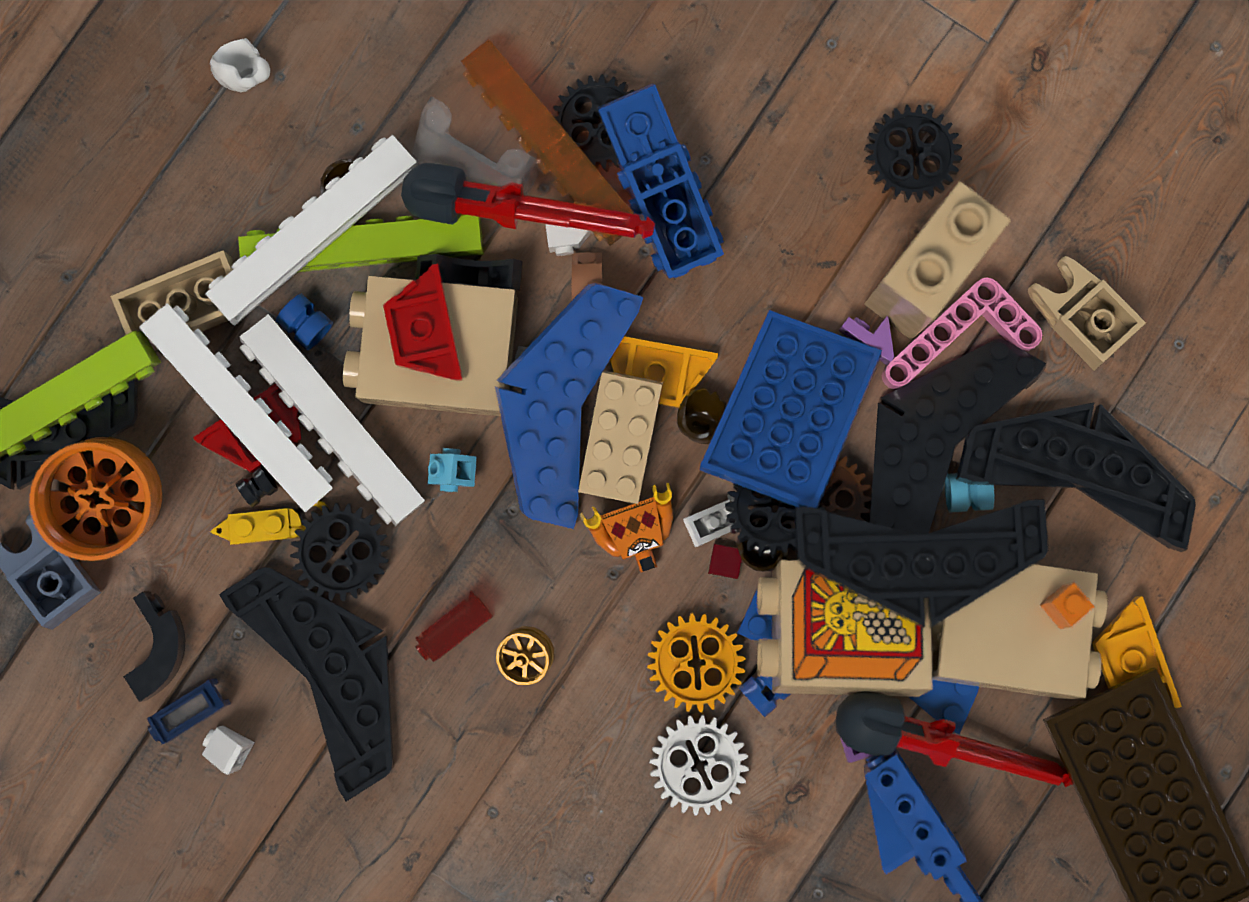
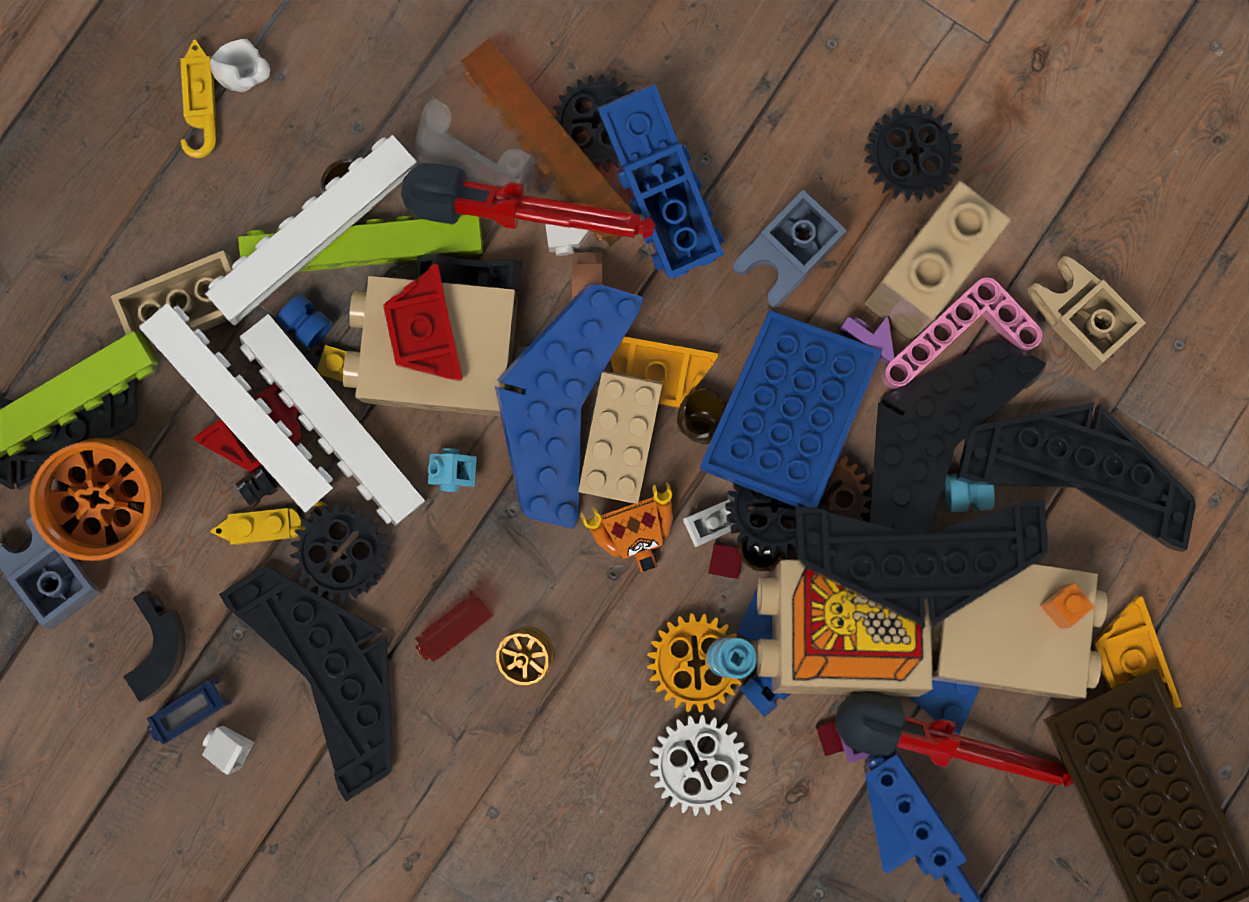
(198, 98): none -> yellow plate
(332, 363): none -> yellow plate
(731, 658): none -> medium azure wheel
(788, 255): none -> sand blue brick
(829, 738): none -> dark red tile

